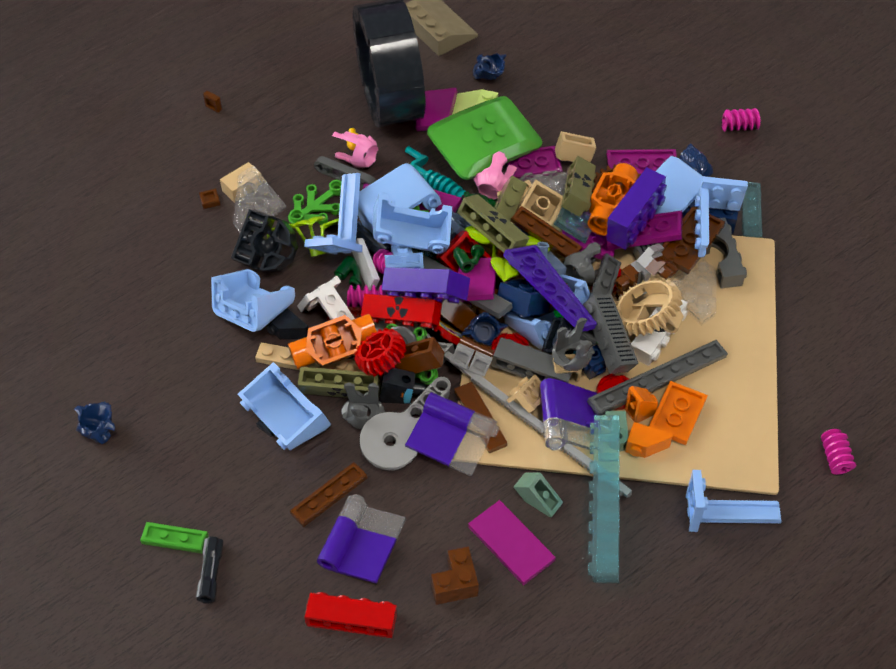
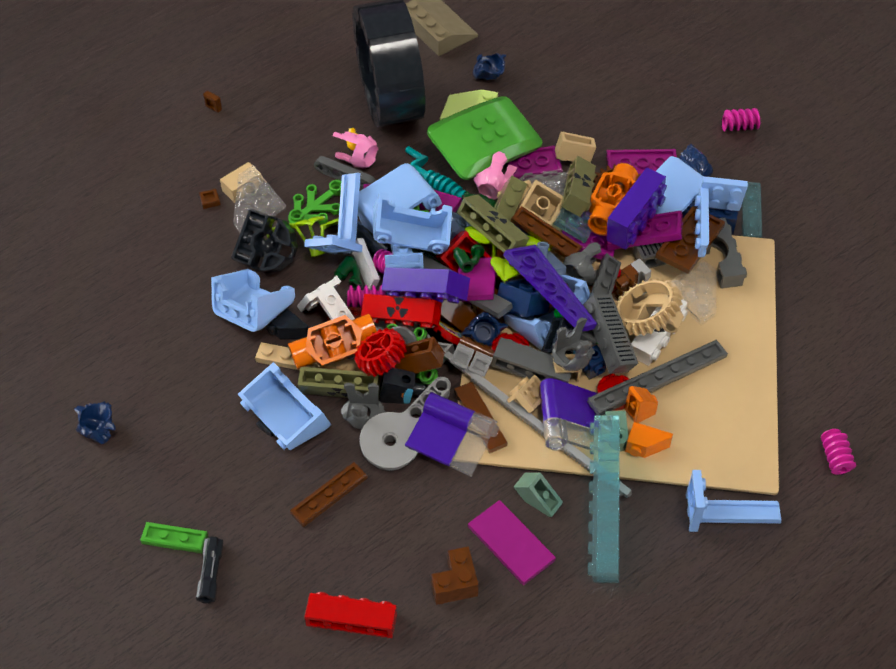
(360, 540): dark purple door -> none
(438, 106): magenta tile -> none
(657, 263): reddish brown hips -> none
(679, 411): orange plate -> none

